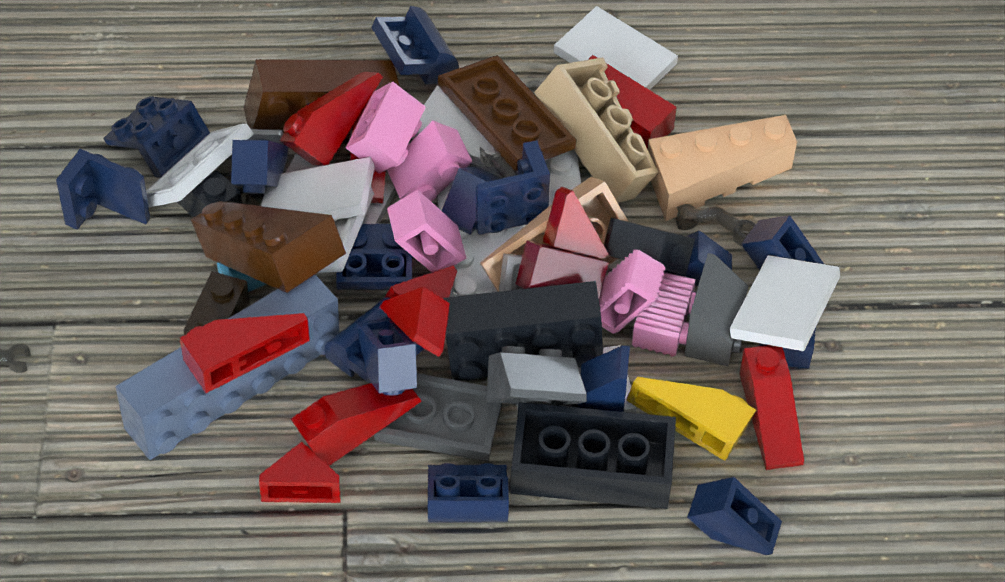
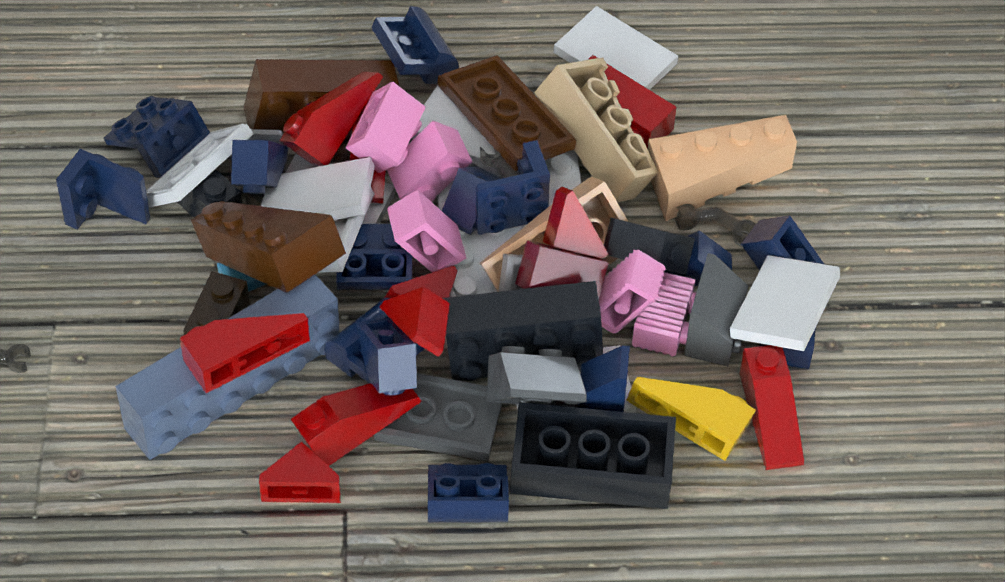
(734, 516): dark blue slope -> none

